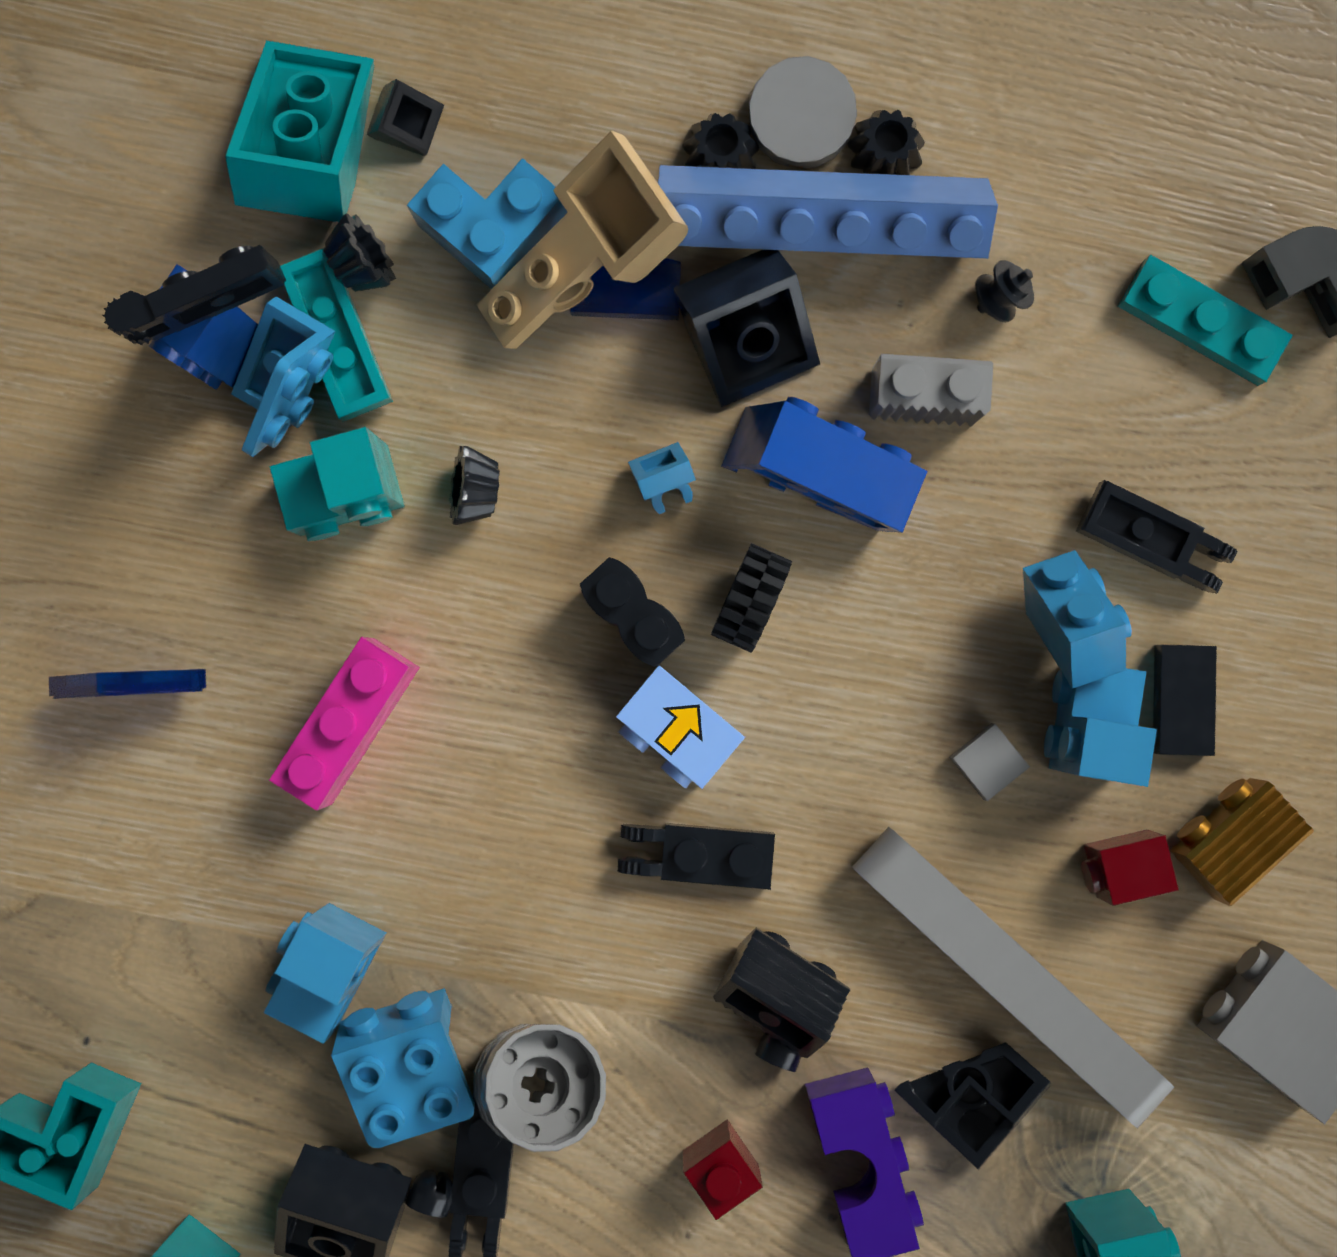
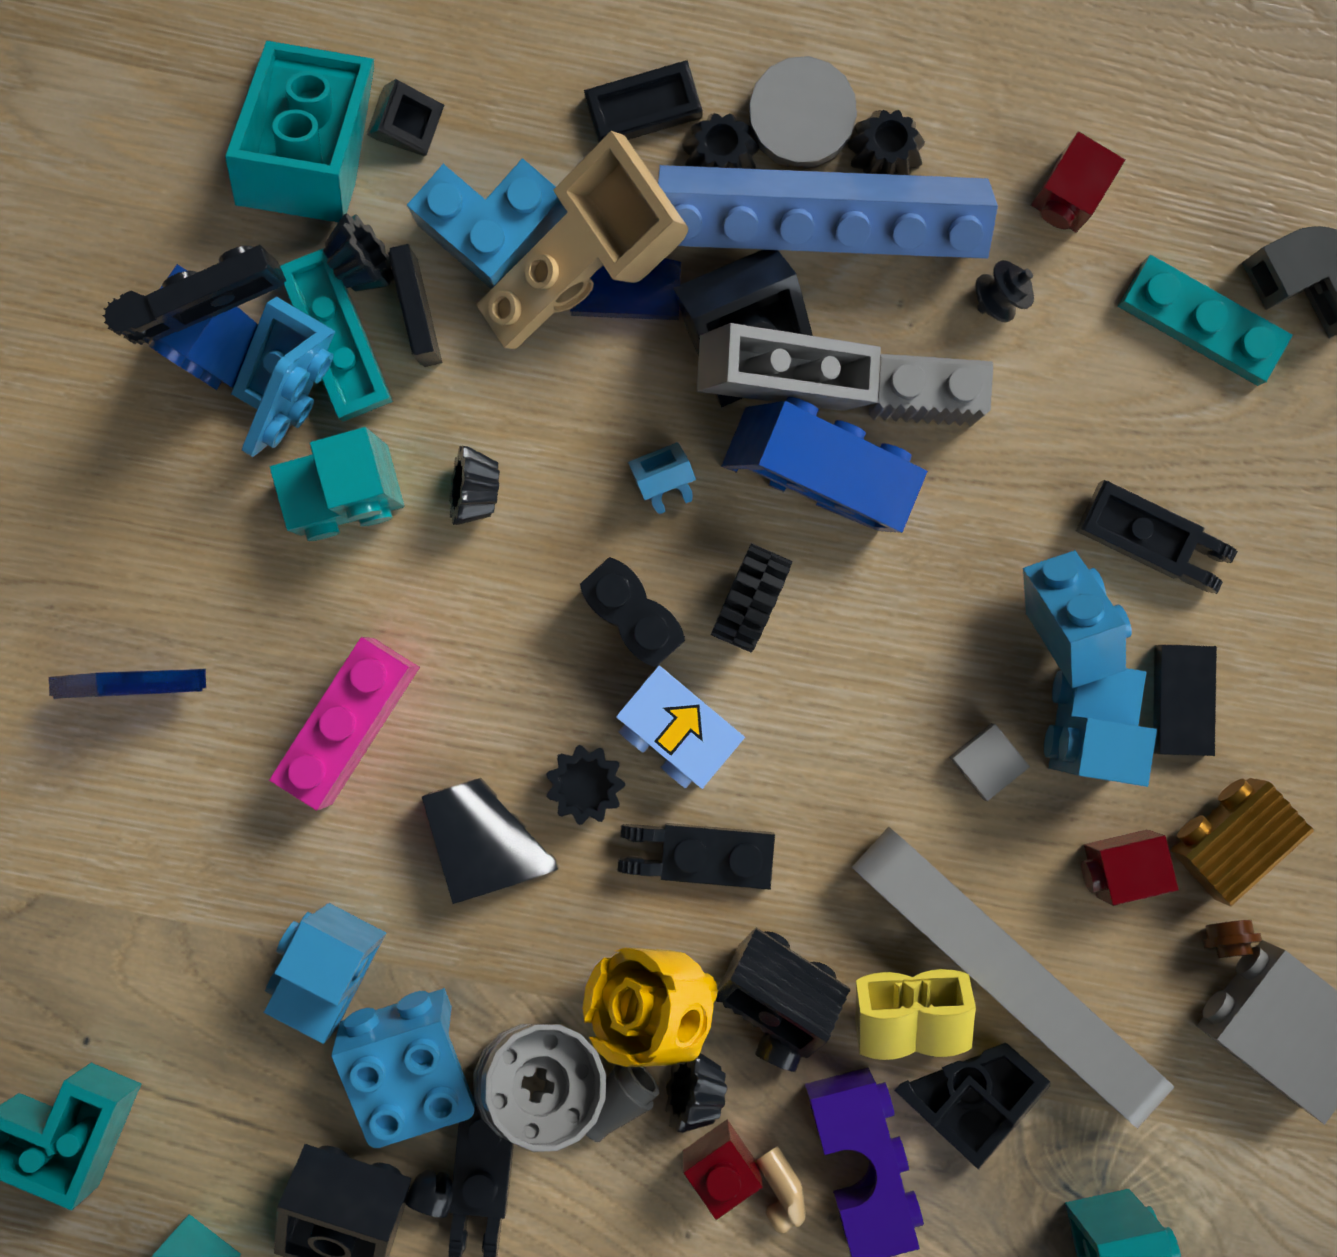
(414, 305): none -> black tile
(481, 841): none -> black slope
(585, 784): none -> black piece
(628, 1096): none -> dark grey cone
(644, 102): none -> black tile
(649, 1007): none -> yellow brick
(695, 1094): none -> black piece
(786, 364): none -> light grey brick
(787, 1187): none -> tan arm
(915, 1013): none -> light yellow brick
(1077, 183): none -> dark red brick
(1231, 938): none -> reddish brown plate

